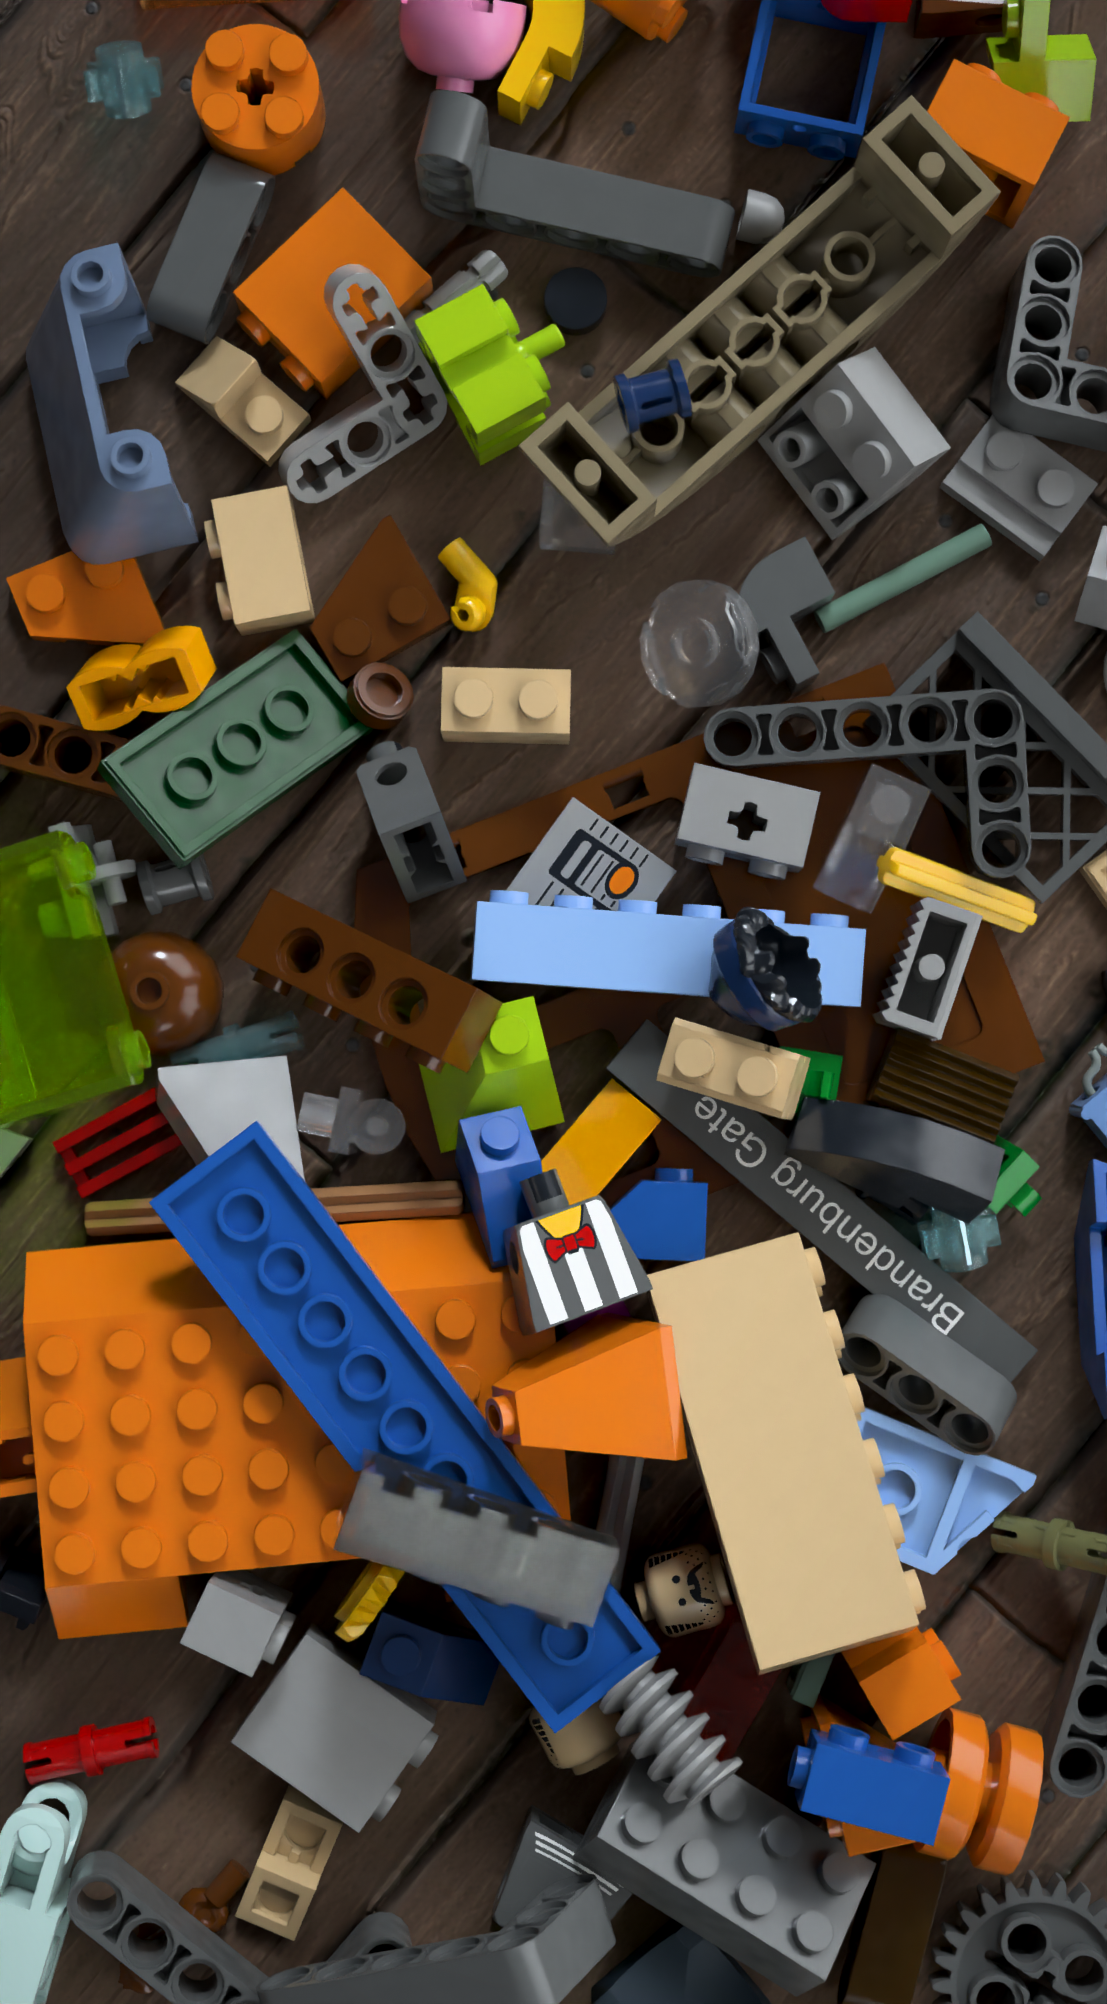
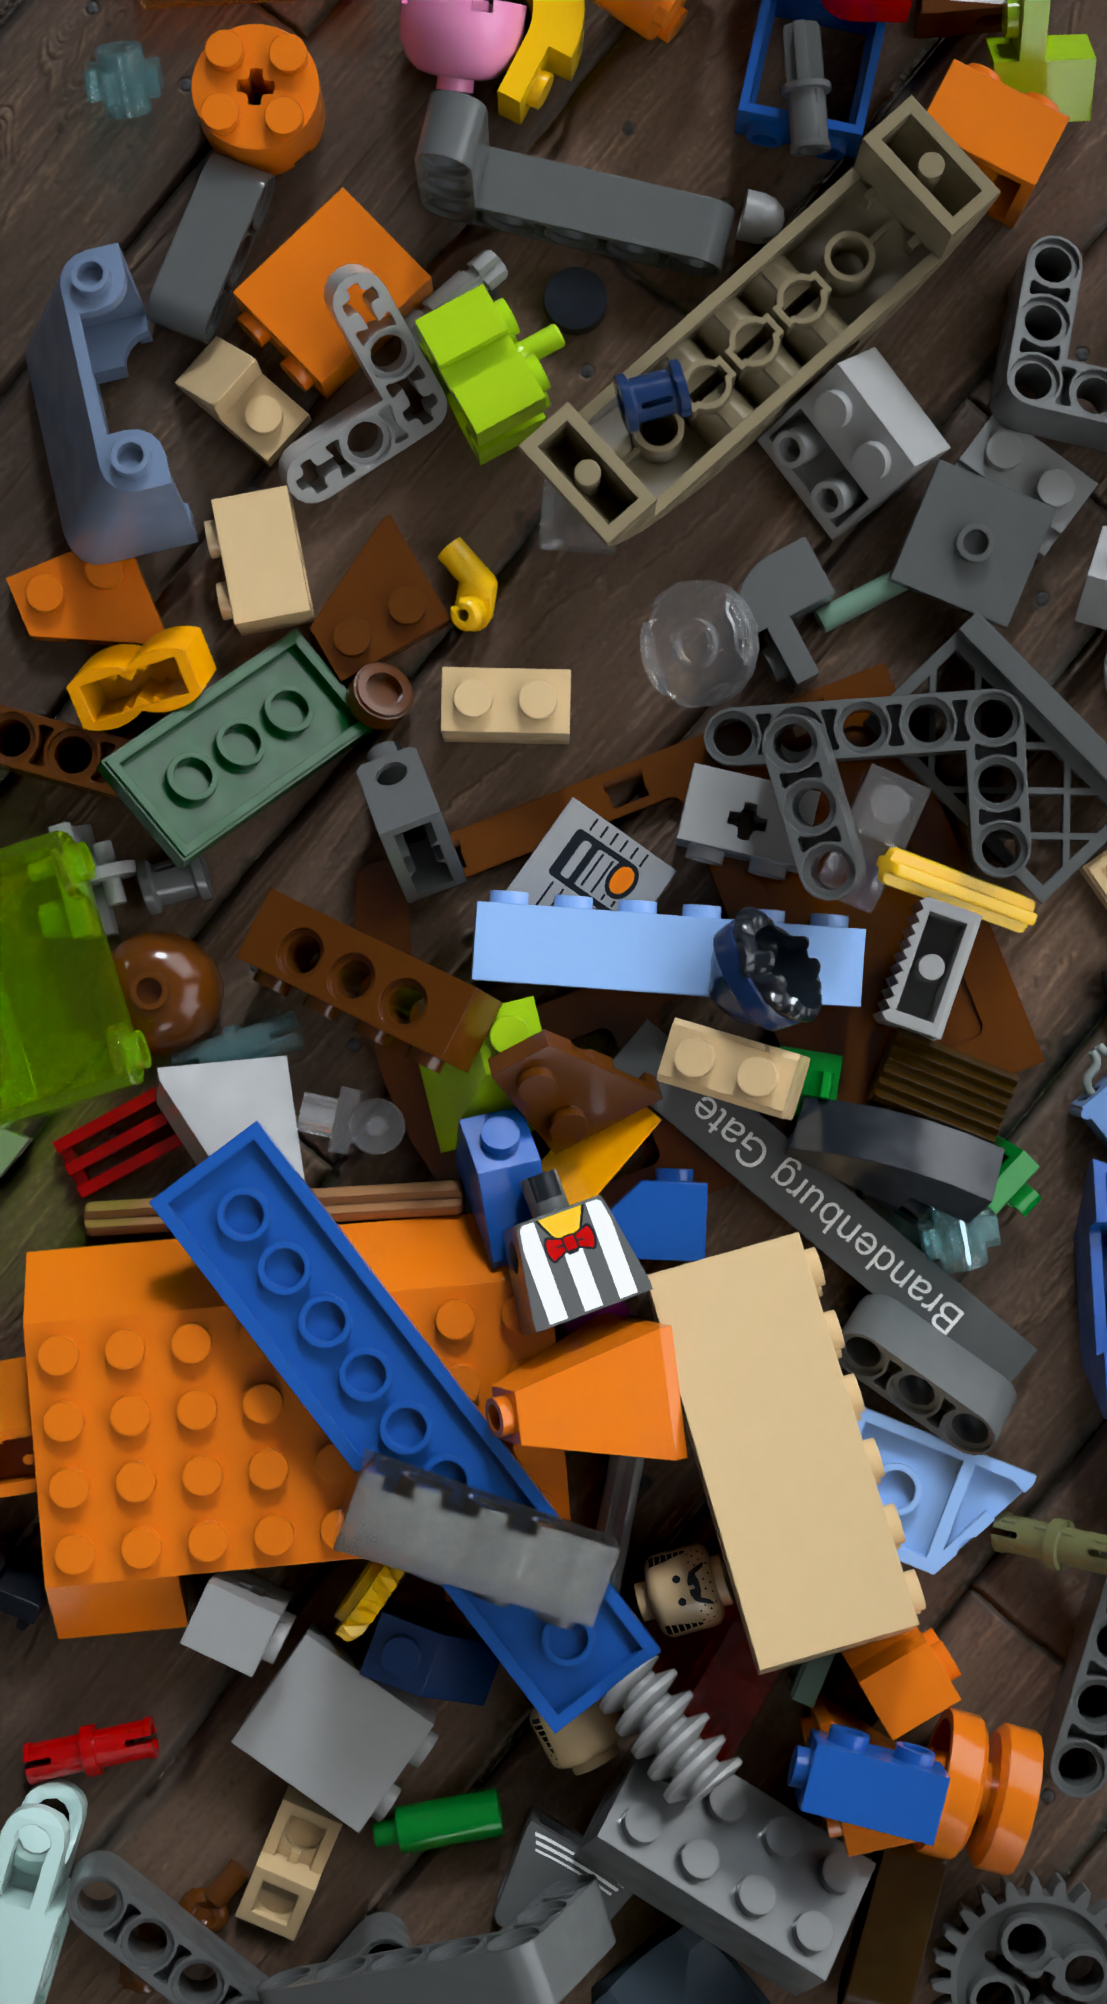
(442, 1822): none -> green cylinder
(568, 1089): none -> reddish brown wing
(791, 783): none -> dark grey beam
(805, 88): none -> dark grey axle
(972, 543): none -> dark grey plate

